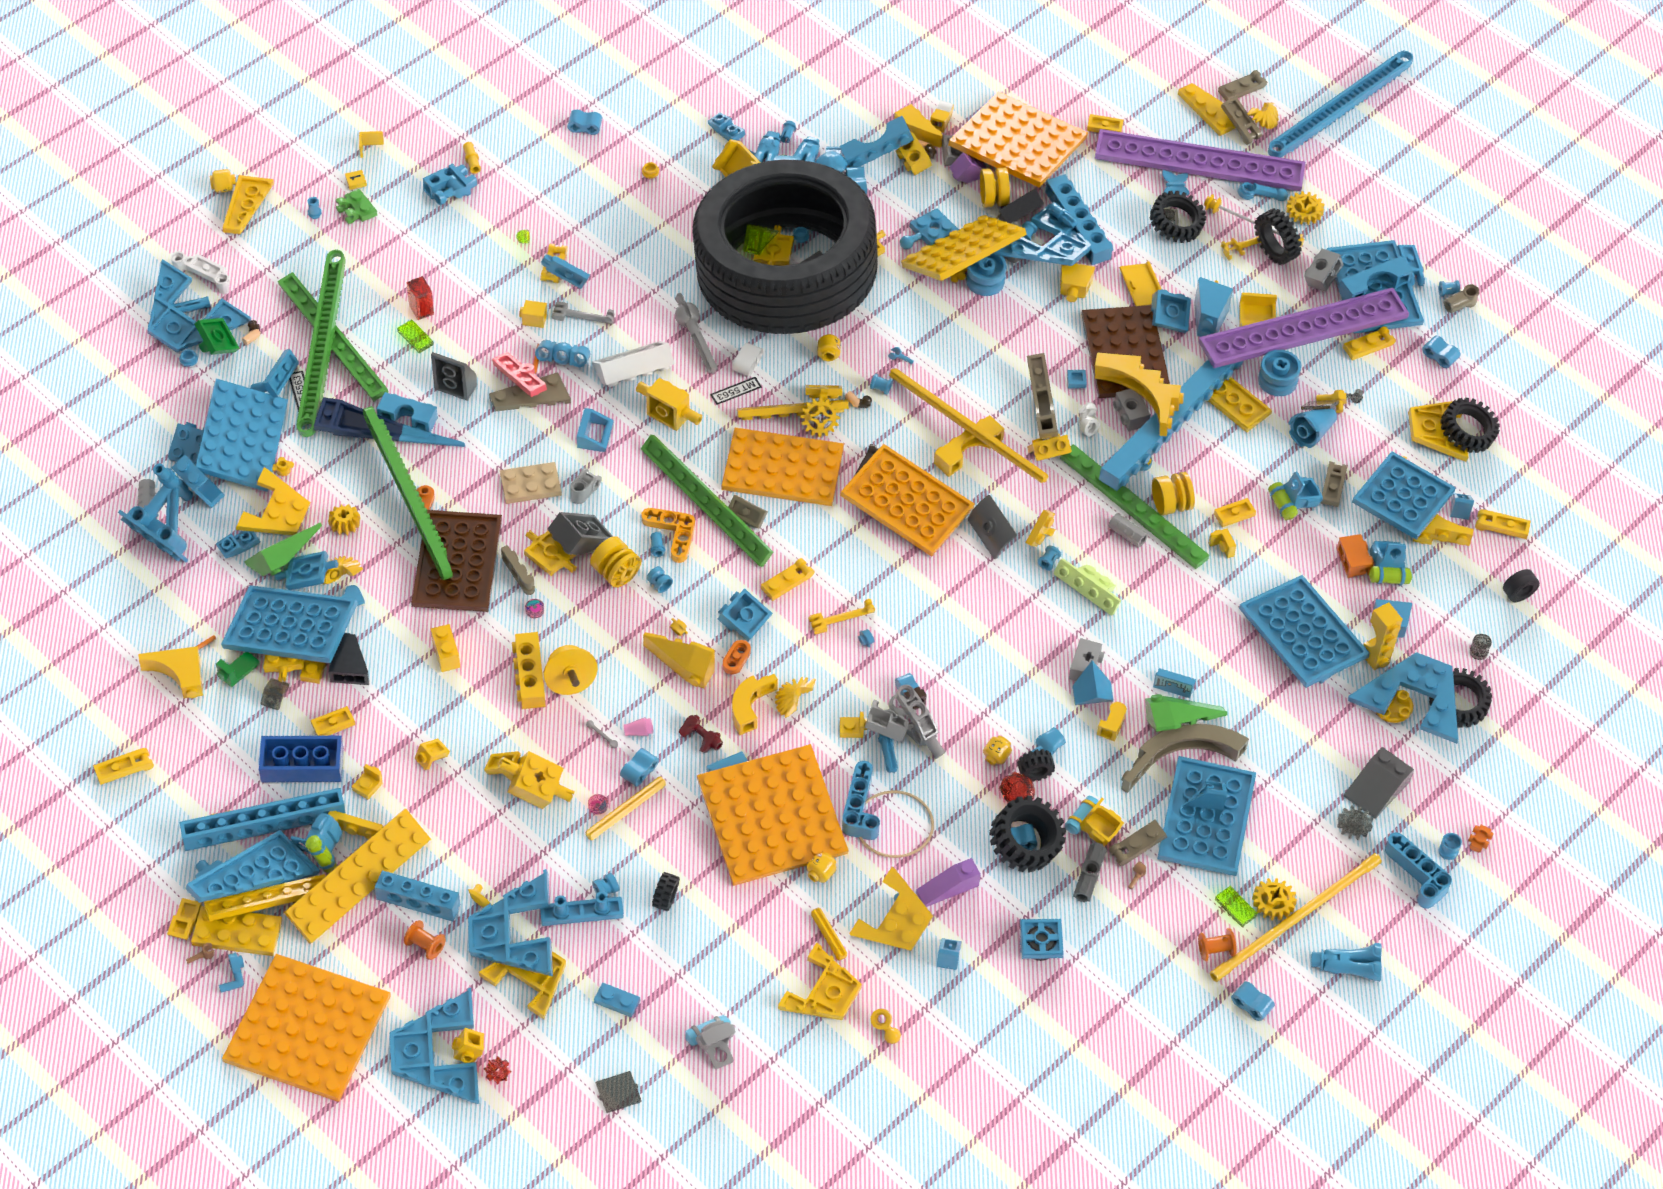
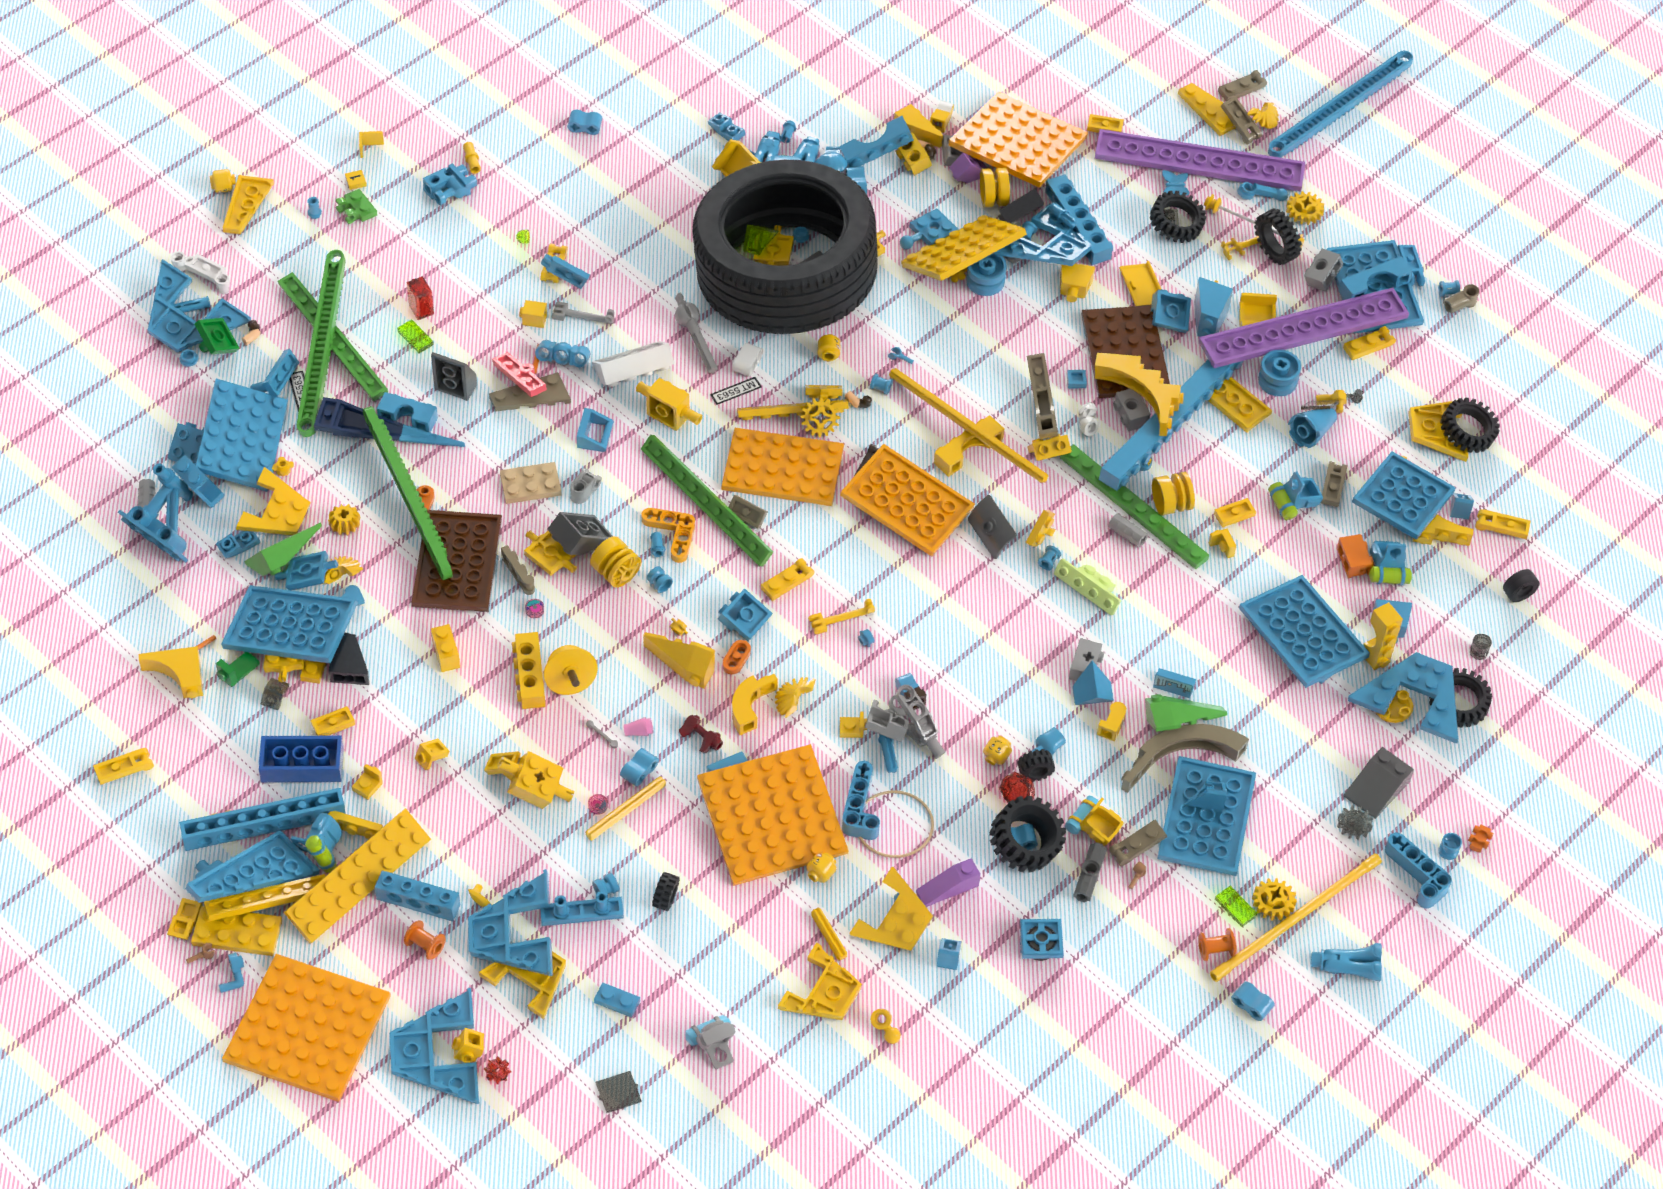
(650, 170): yellow plate -> none
(1441, 351): dark azure axle -> none

